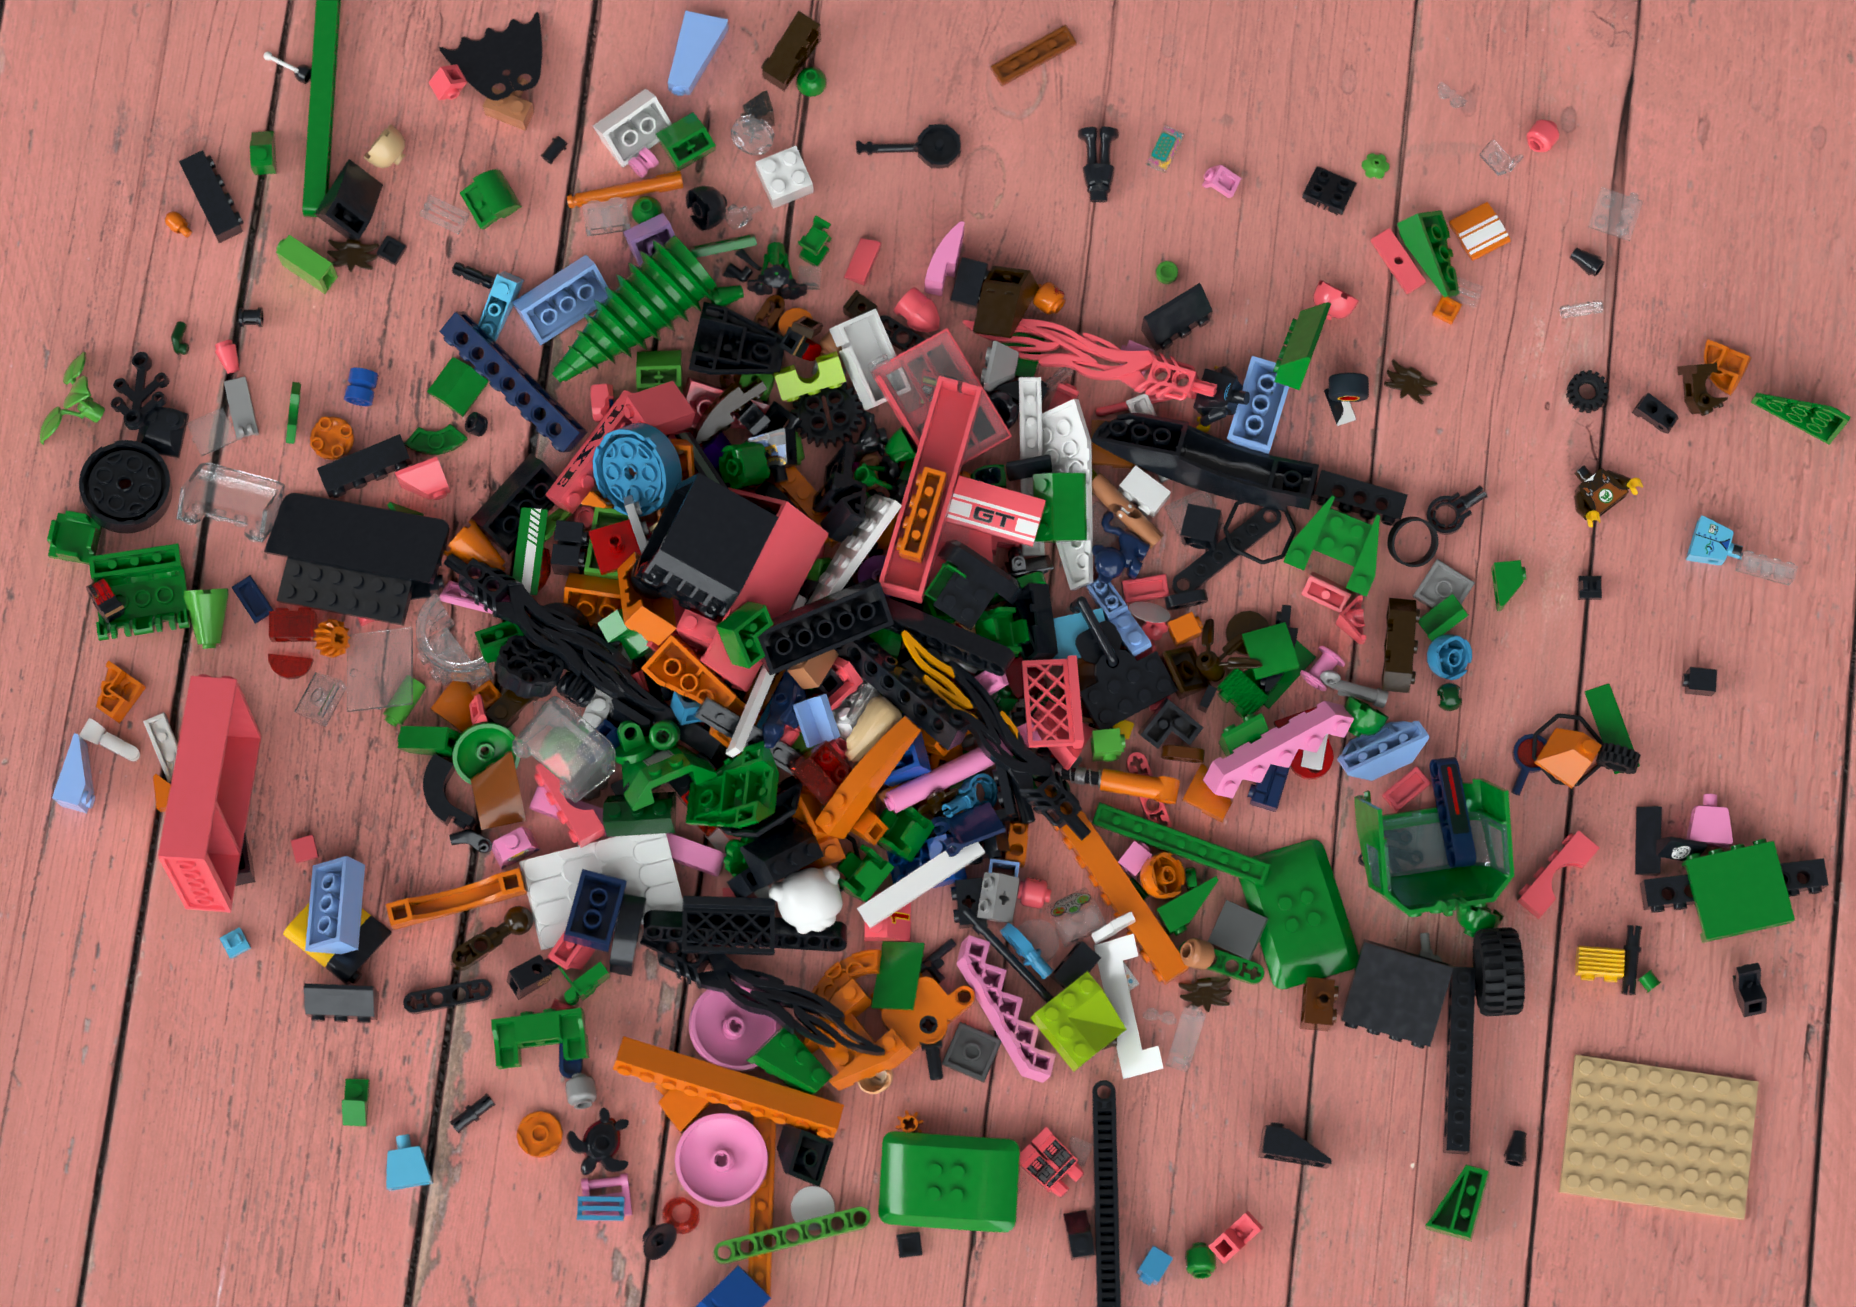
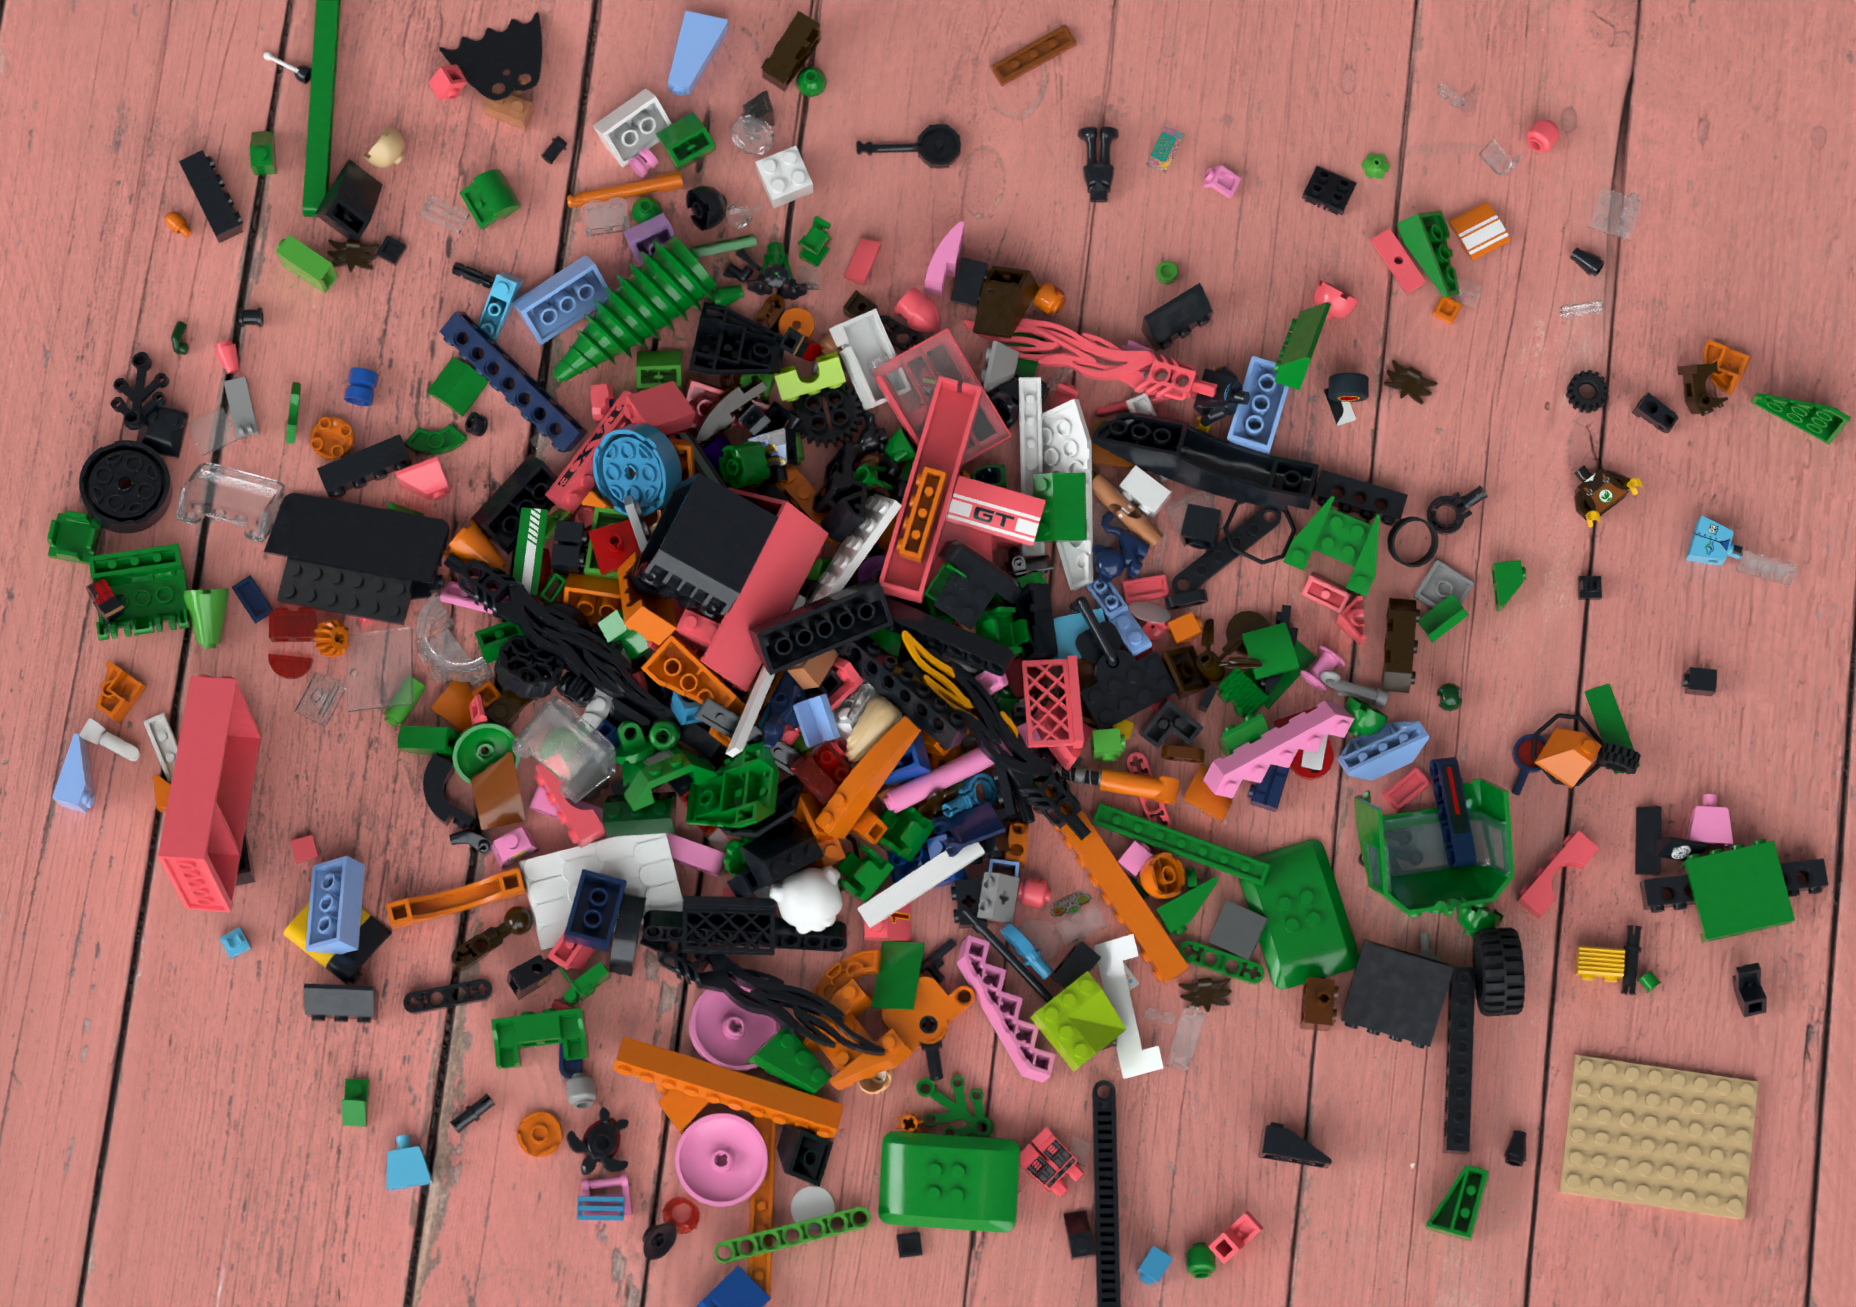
(79, 394): bright green plant -> none
(554, 577): none -> green piece
(741, 632): green brick -> none
(807, 327): dark brown tile -> none
(958, 1110): none -> green plant
(971, 1052): dark grey tile -> none
(1027, 467): black slope -> none
(1113, 927): white tile -> none
(1197, 953): nougat head -> none
(1449, 656): dark azure cylinder -> none

